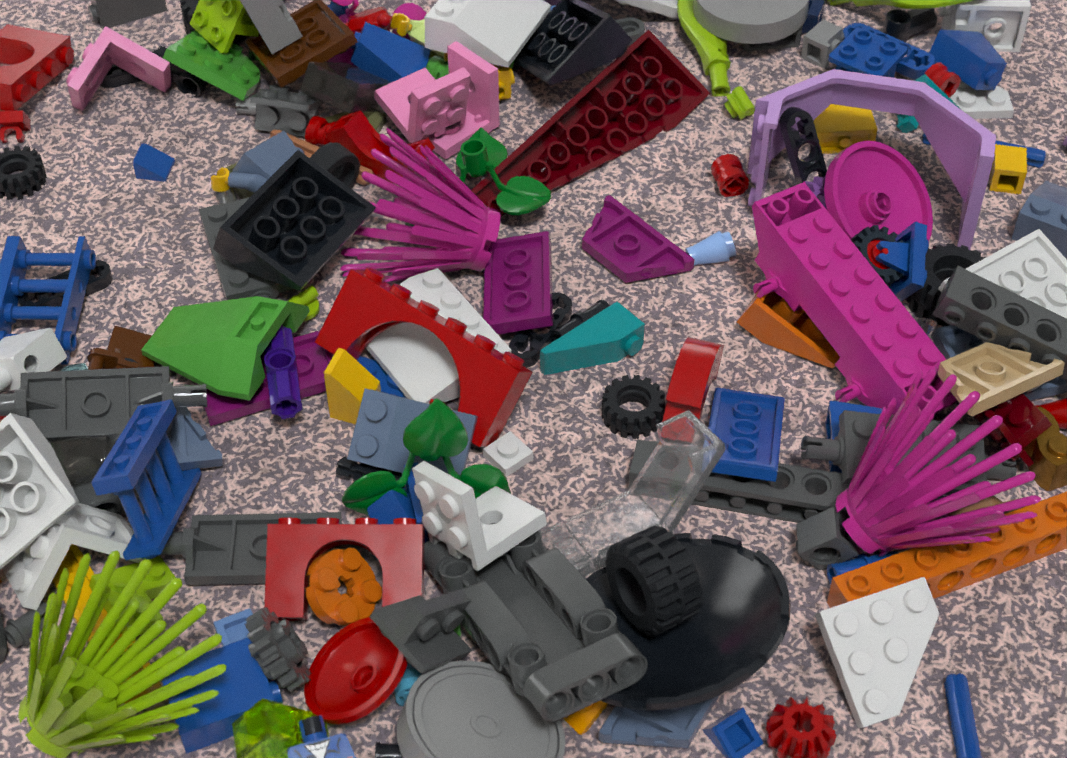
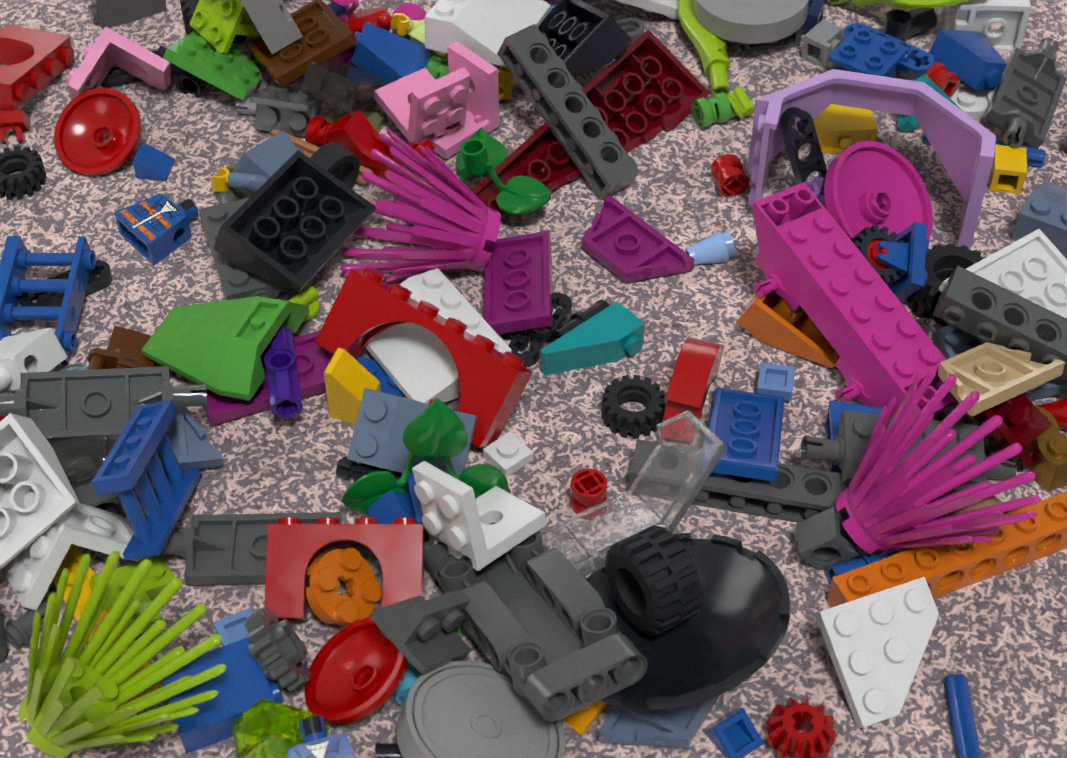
(87, 124): none -> red dish
(156, 226): none -> blue torso
(570, 128): none -> dark grey brick
(587, 489): none -> red wheel
(711, 110): none -> bright green wheel
(776, 380): none -> medium blue plate
(1027, 95): none -> dark grey plate

